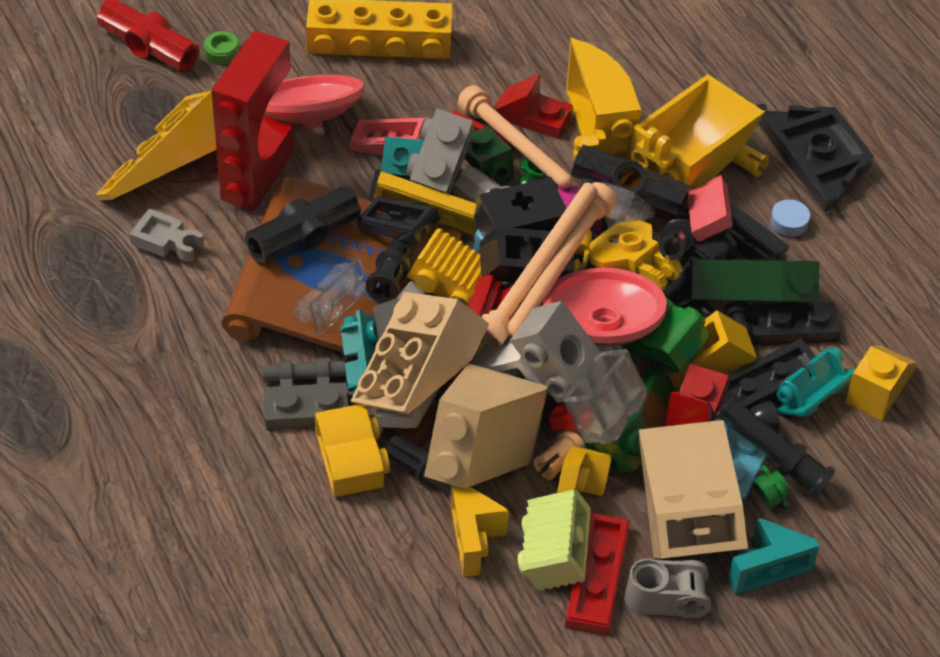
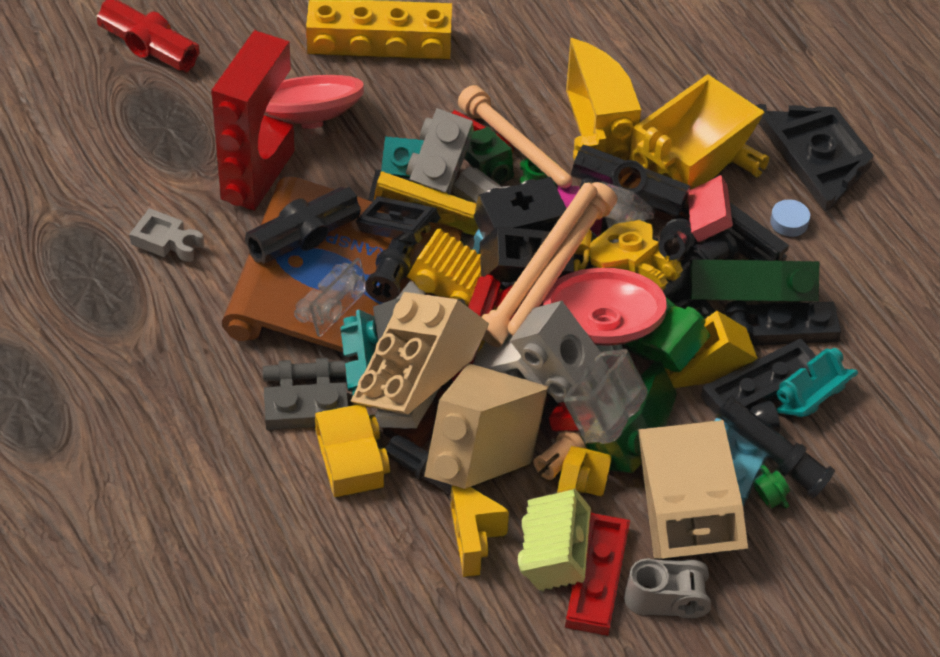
(182, 138): yellow wedge -> none
(221, 47): bright green tile -> none
(400, 128): coral slope -> none
(529, 109): red slope -> none
(698, 397): red slope -> none
(776, 556): teal slope -> none
(879, 381): yellow slope -> none

